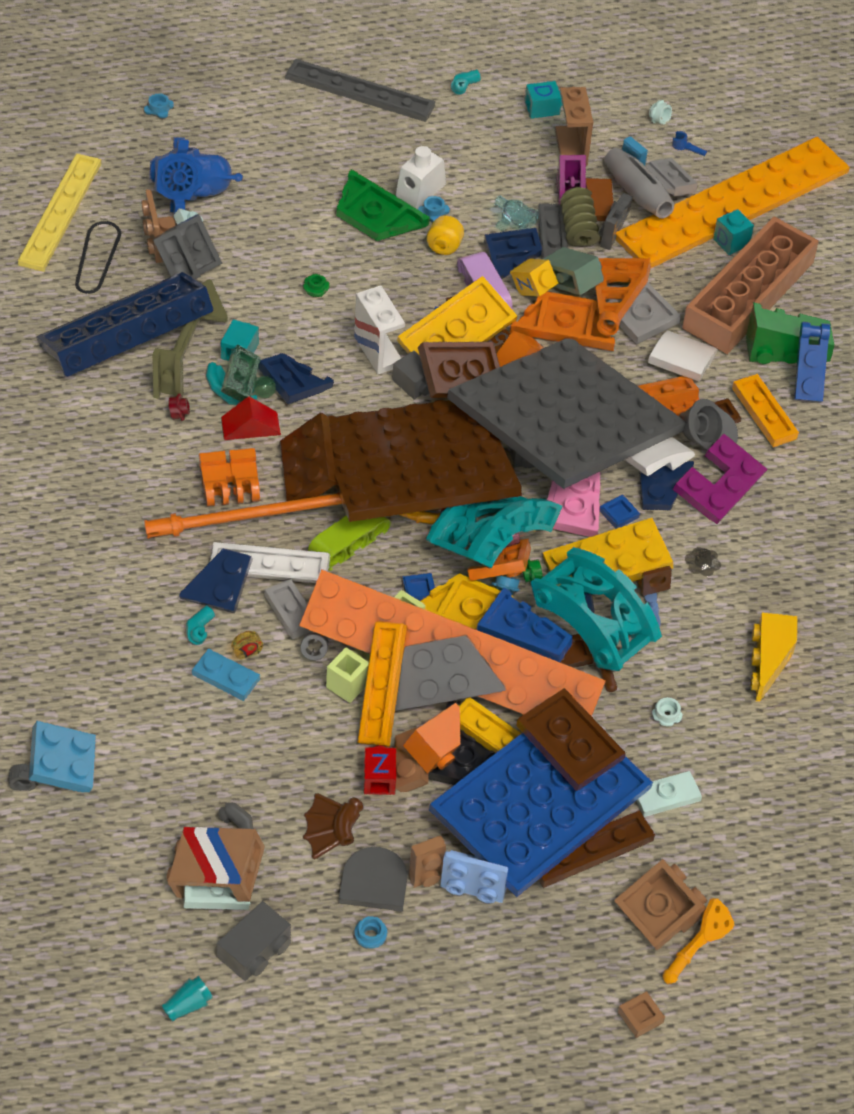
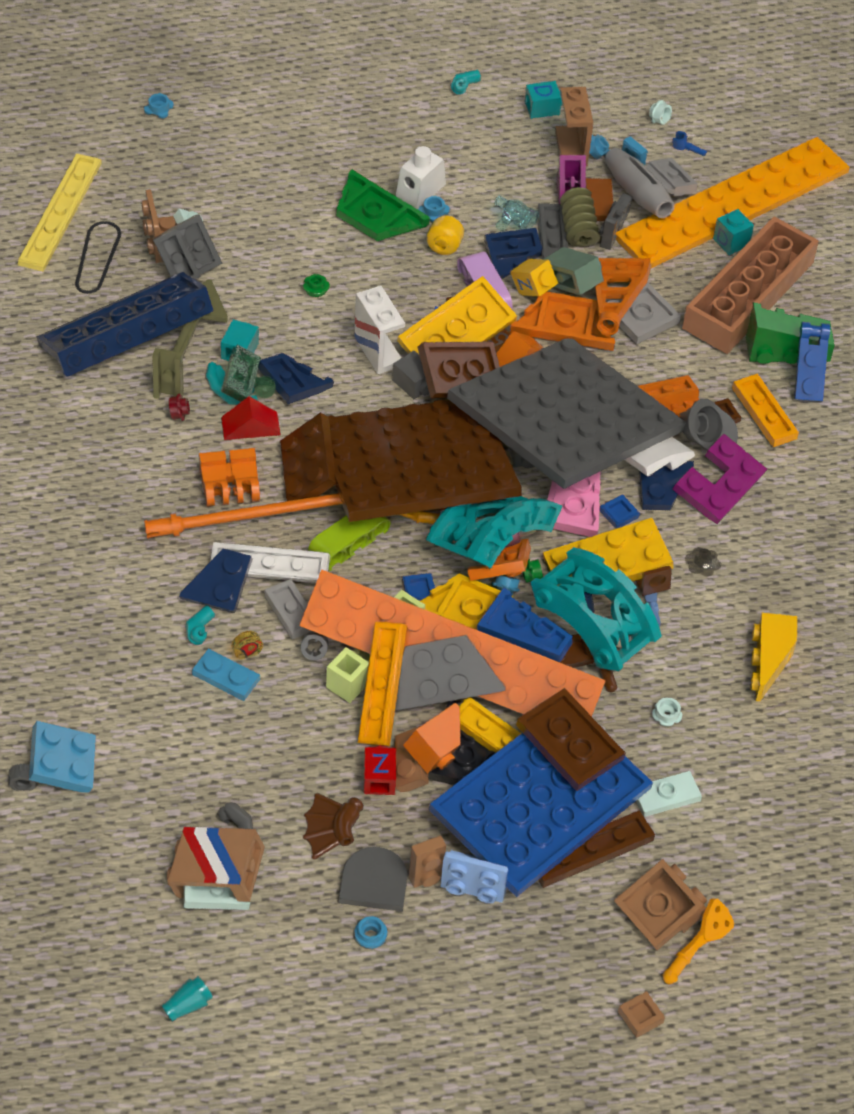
(189, 174): blue helmet -> none
(254, 941): dark grey brick -> none
(360, 90): dark grey tile -> none
(599, 146): none -> dark azure plate
(682, 355): white slope -> none

